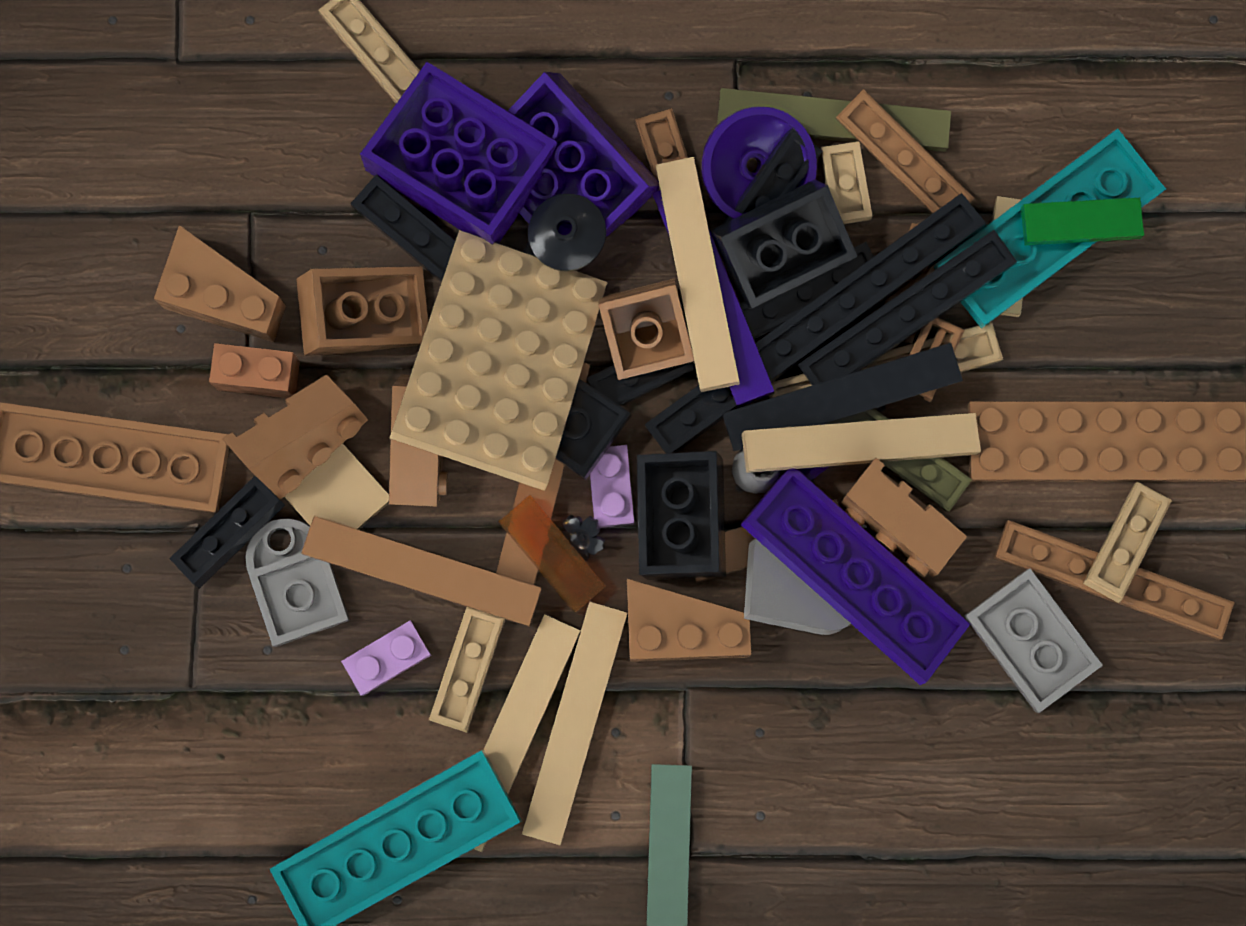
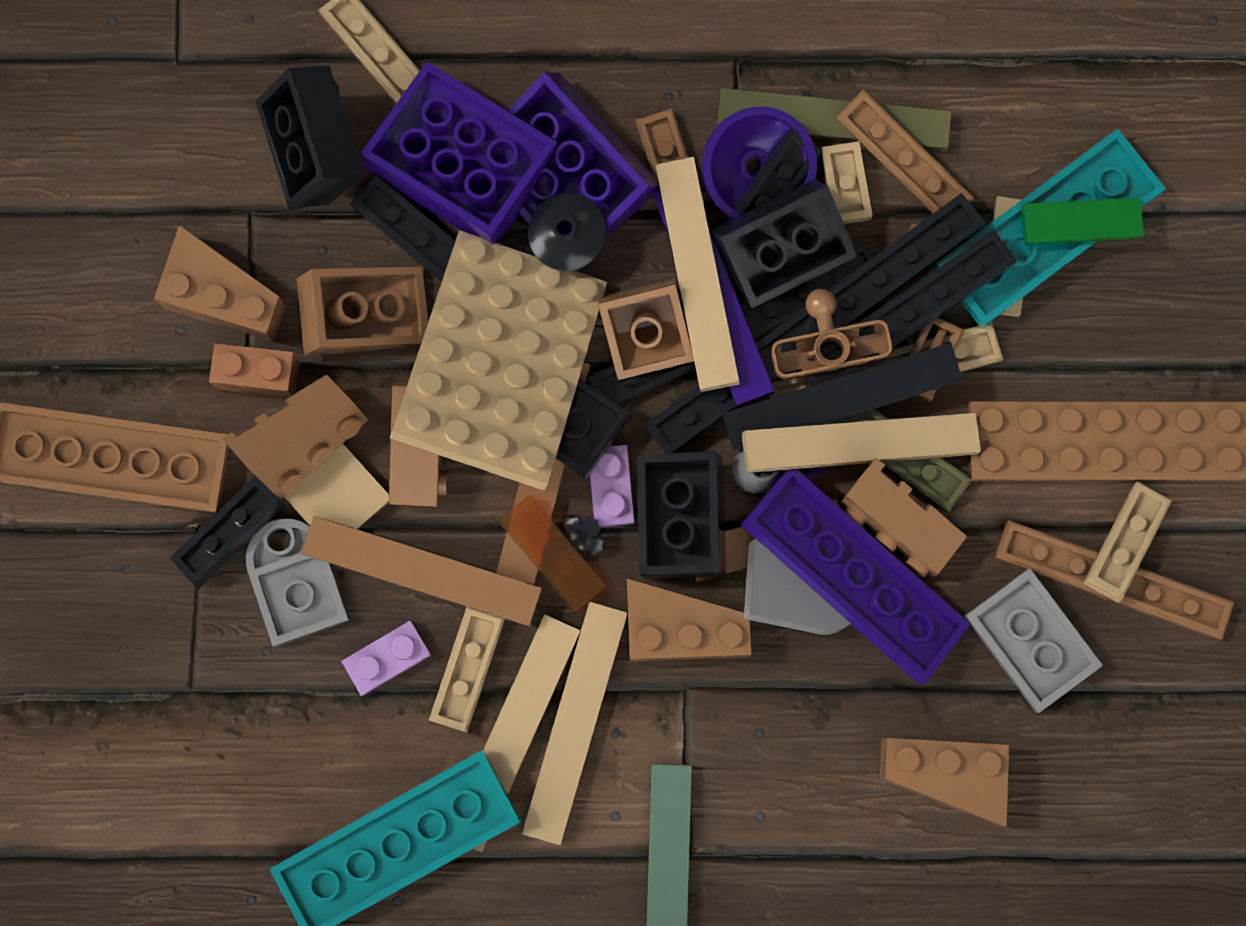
(309, 136): none -> black brick
(821, 306): none -> medium nougat piece
(953, 773): none -> medium nougat wedge

